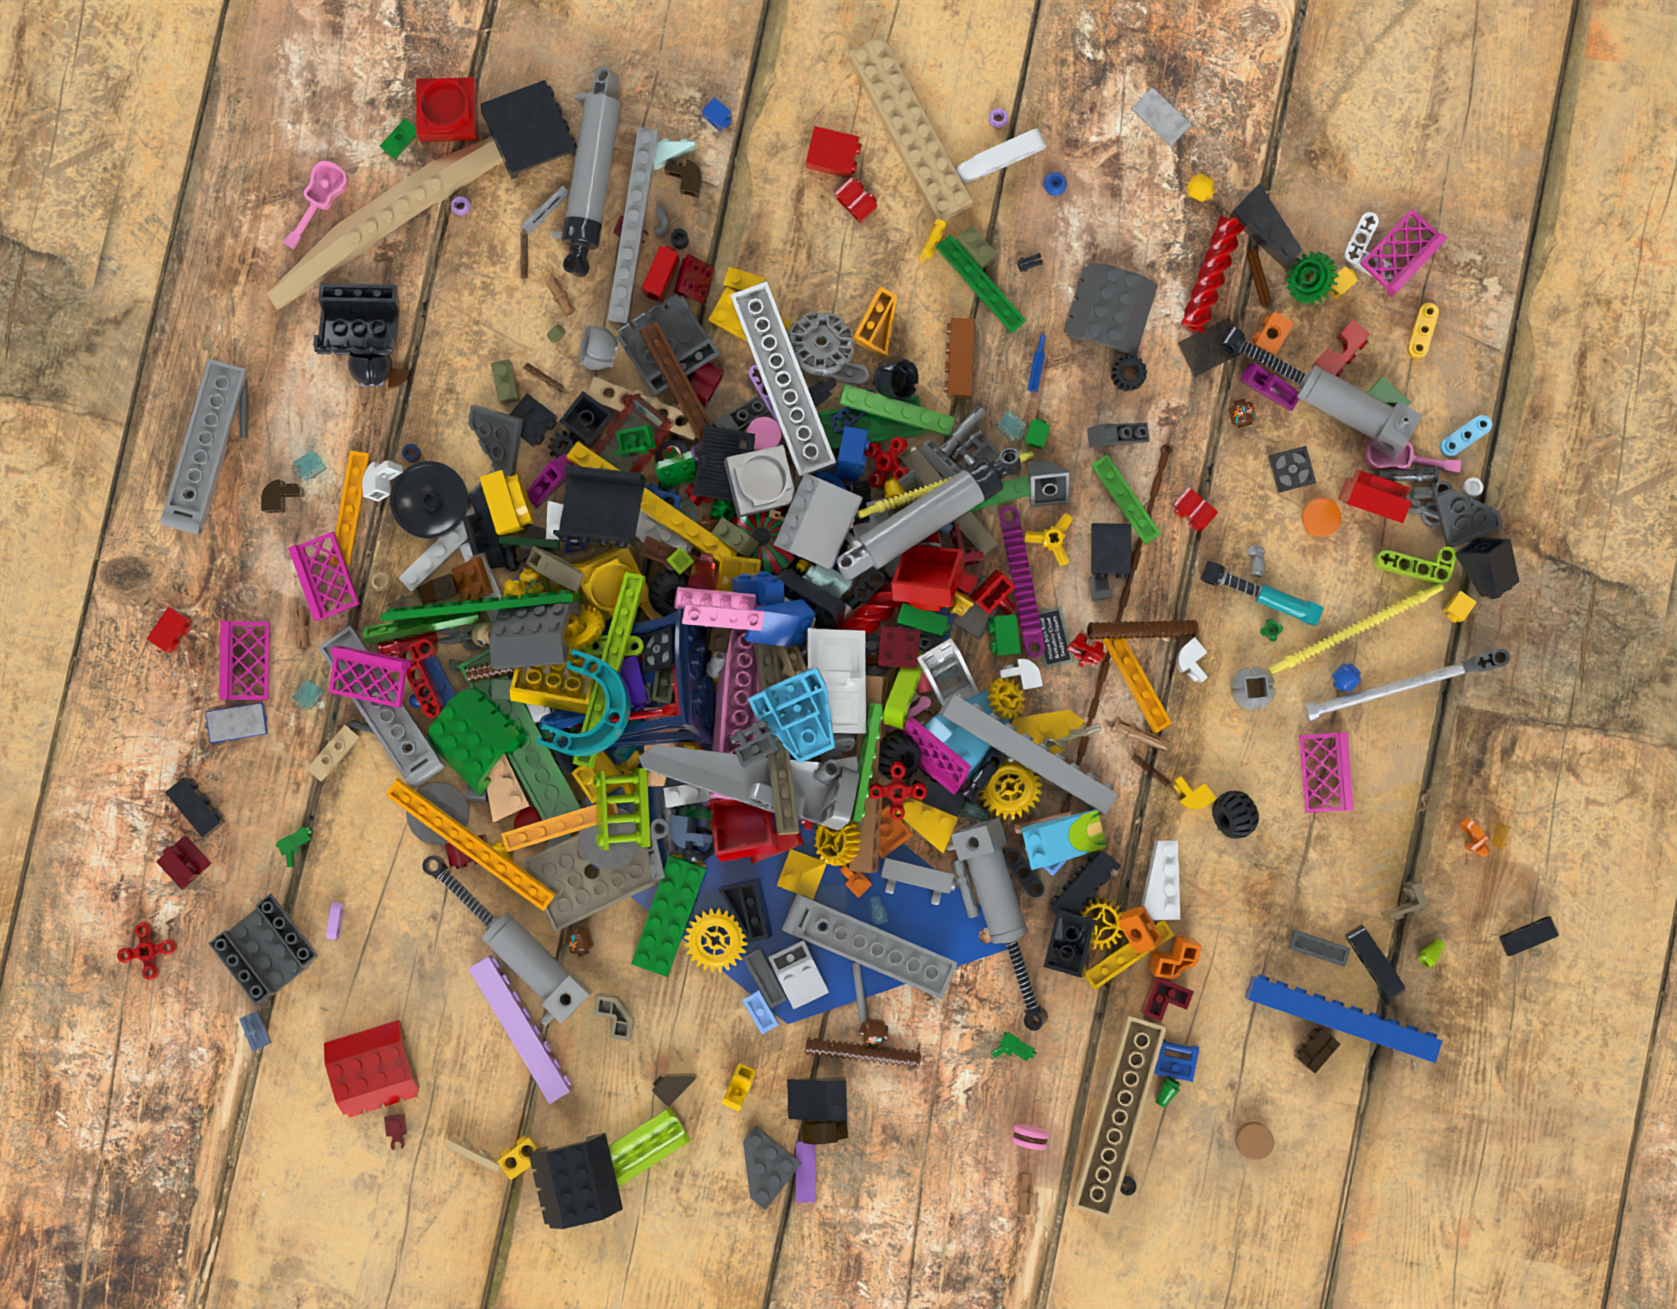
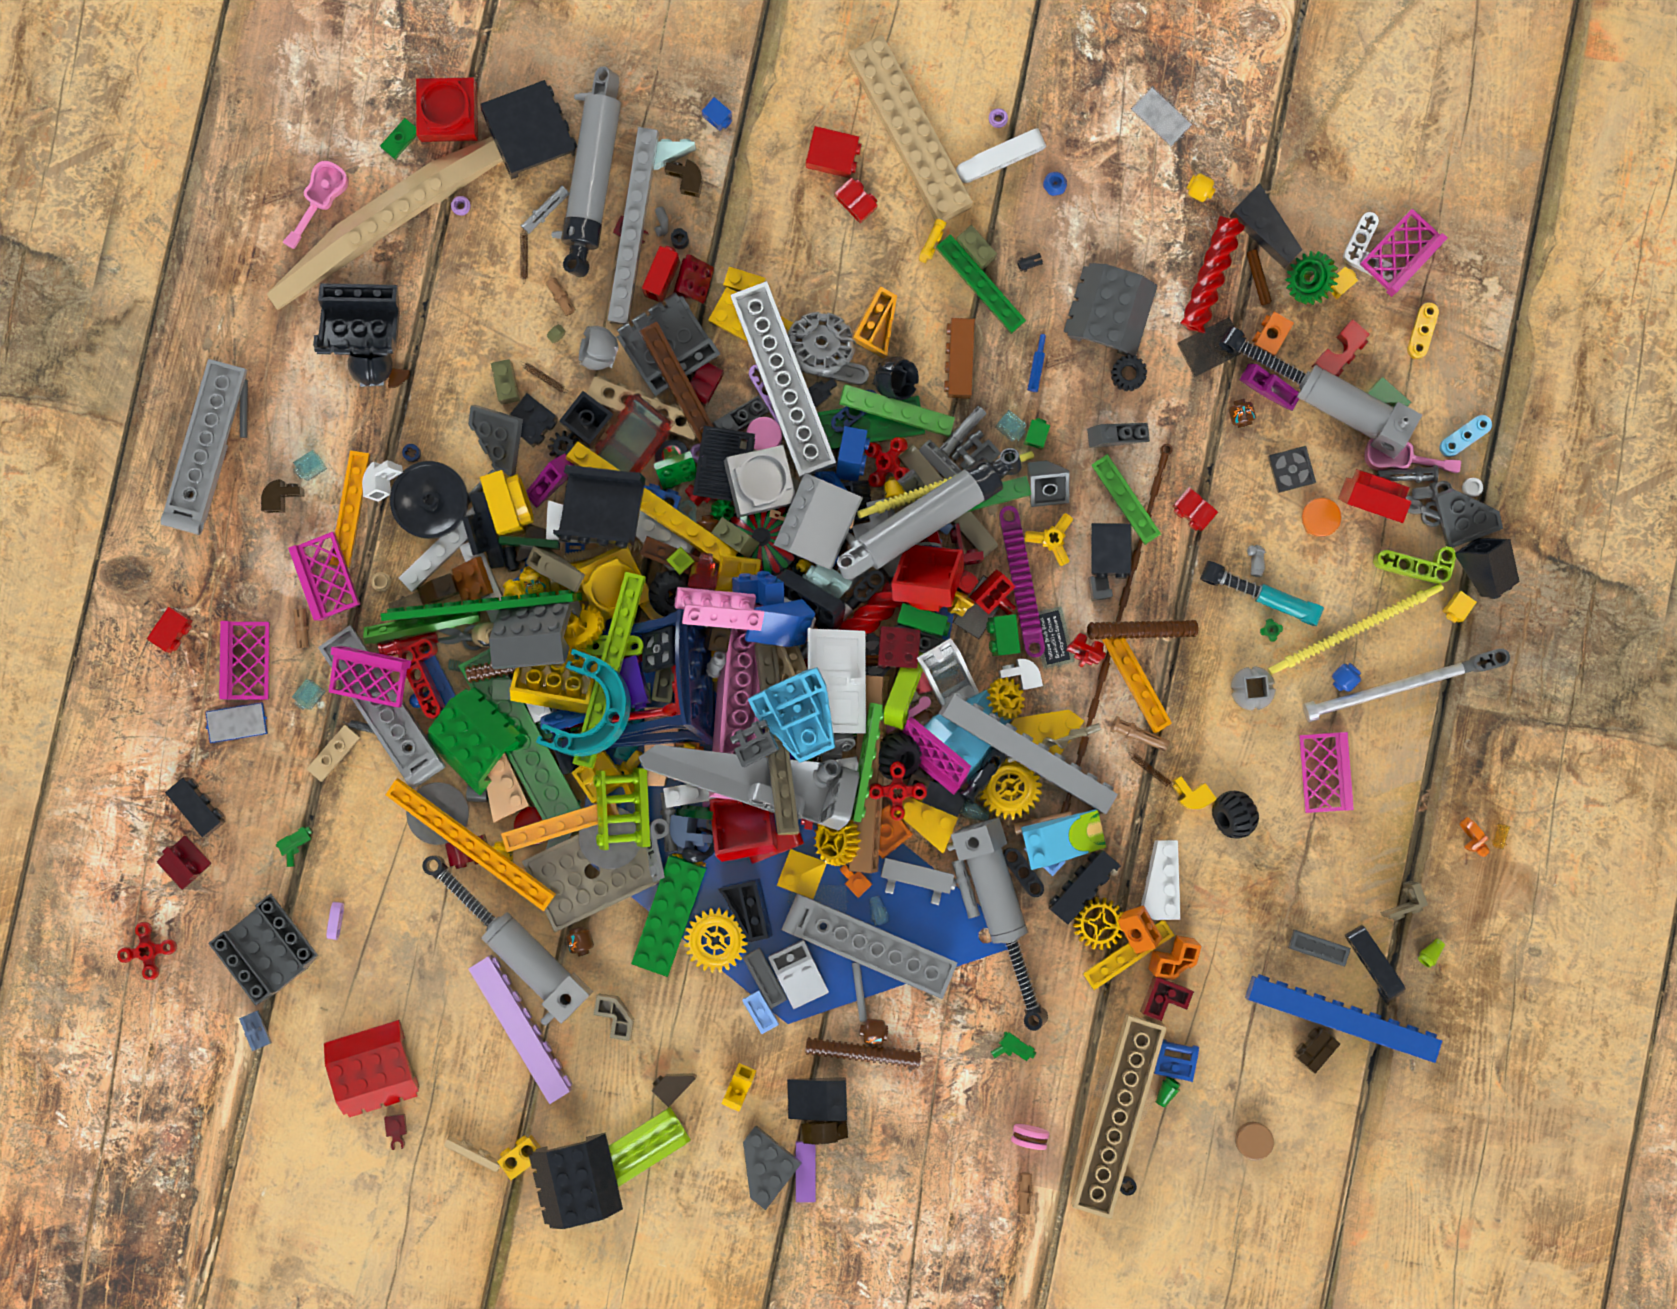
(635, 440): green bracket -> none
(1070, 944): black slope -> none
(1187, 658): white brick -> none
(1528, 936): black beam -> none

